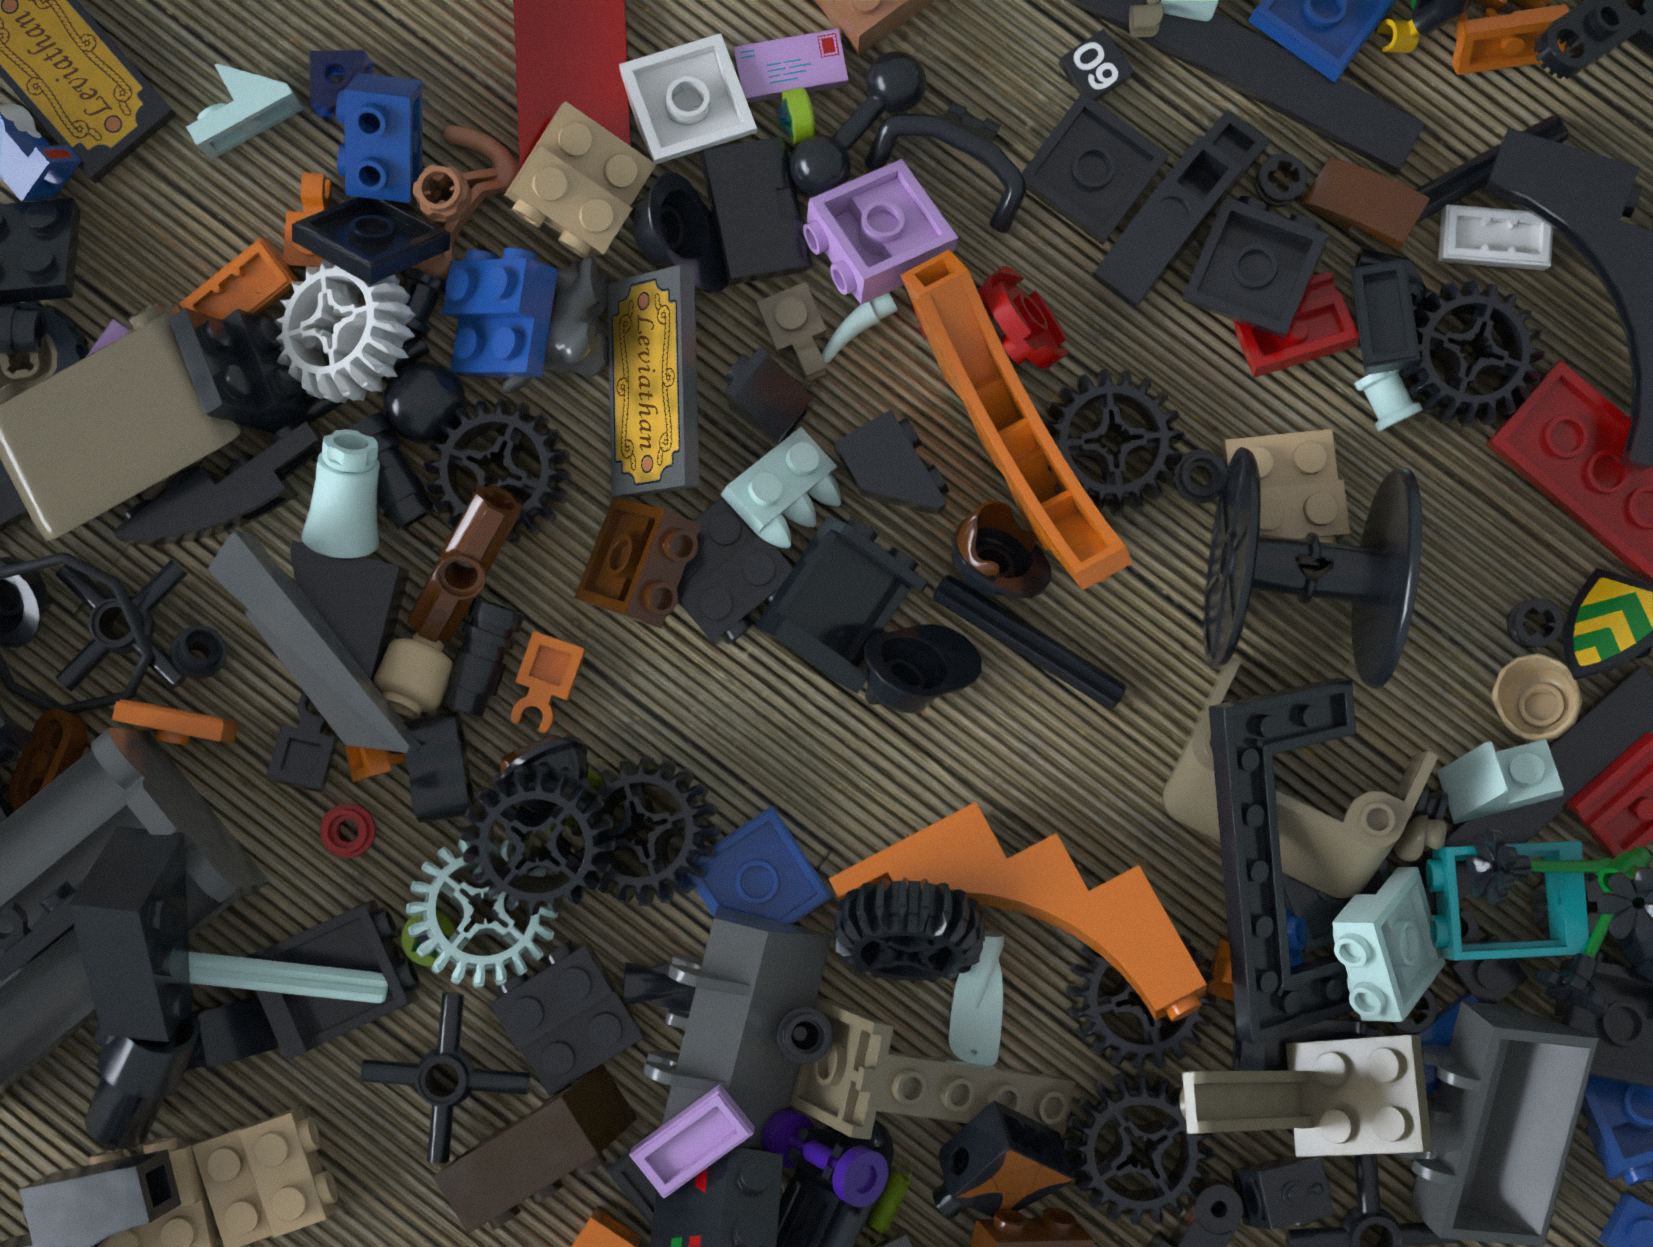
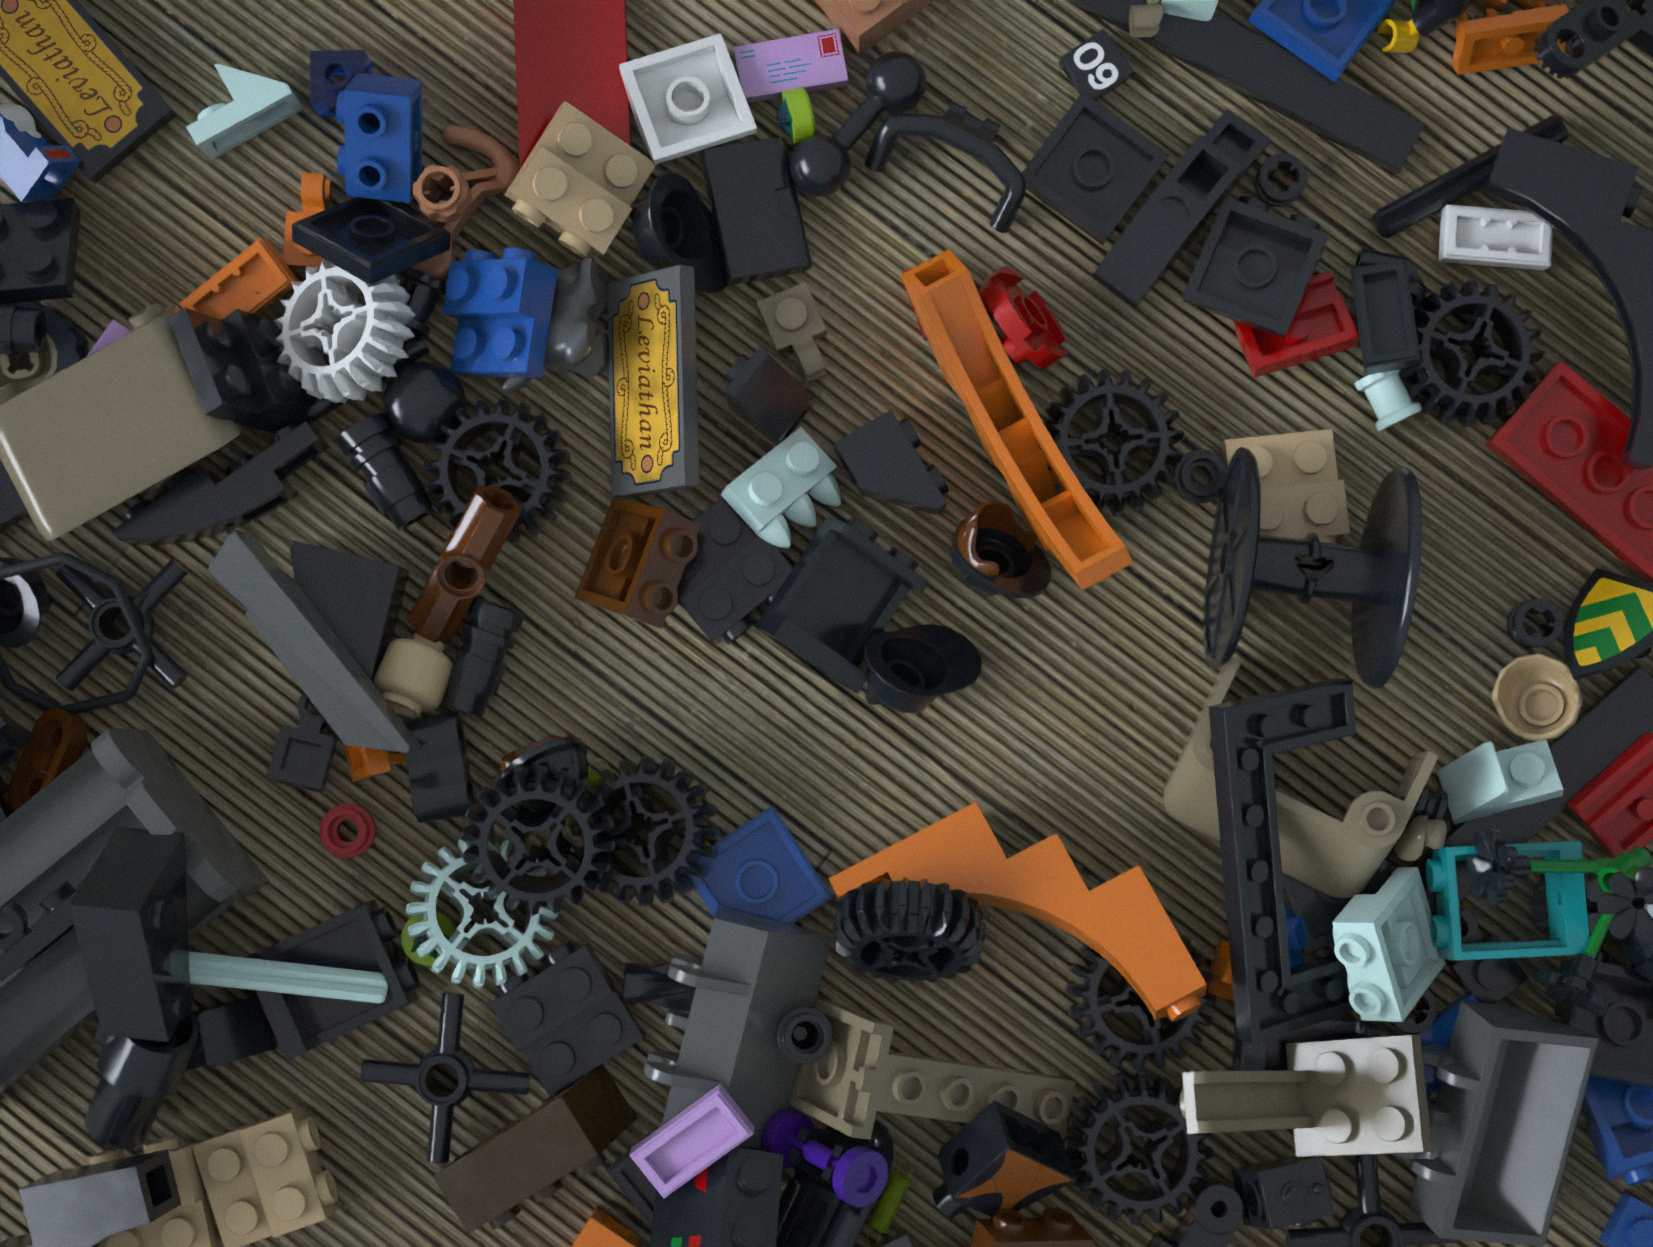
(175, 724): orange plate -> none
(204, 640): black plate -> none
(344, 497): light aqua plant -> none
(549, 671): orange plate -> none
(858, 321): light aqua helmet -> none
(876, 230): lavender plate -> none
(979, 1006): light aqua piece -> none
(1029, 642): black axle -> none
(1366, 200): reddish brown slope -> none

